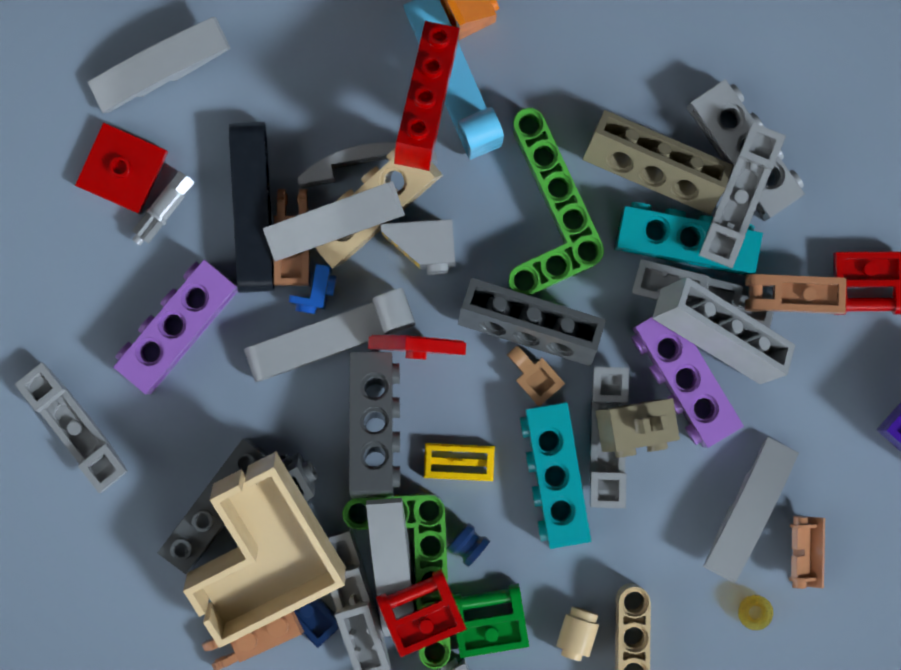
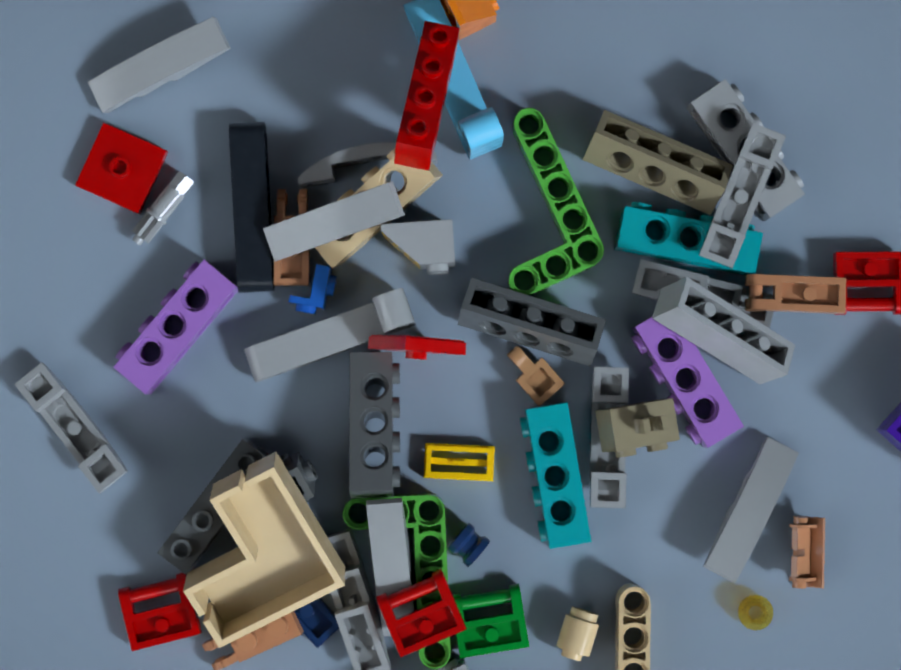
(160, 623): none -> red plate

